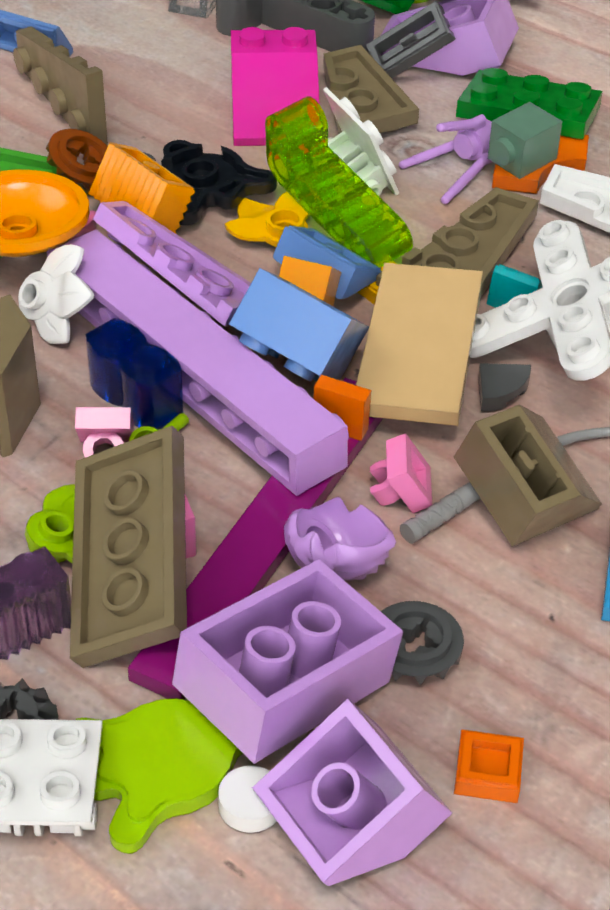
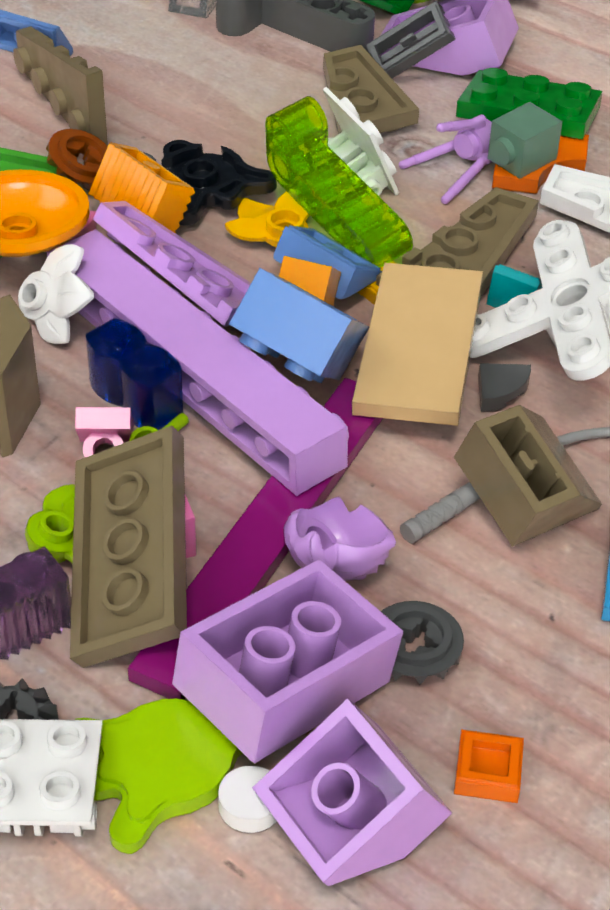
(267, 75): dark pink slope -> none
(346, 401): orange tile -> none
(402, 475): bright pink tile -> none

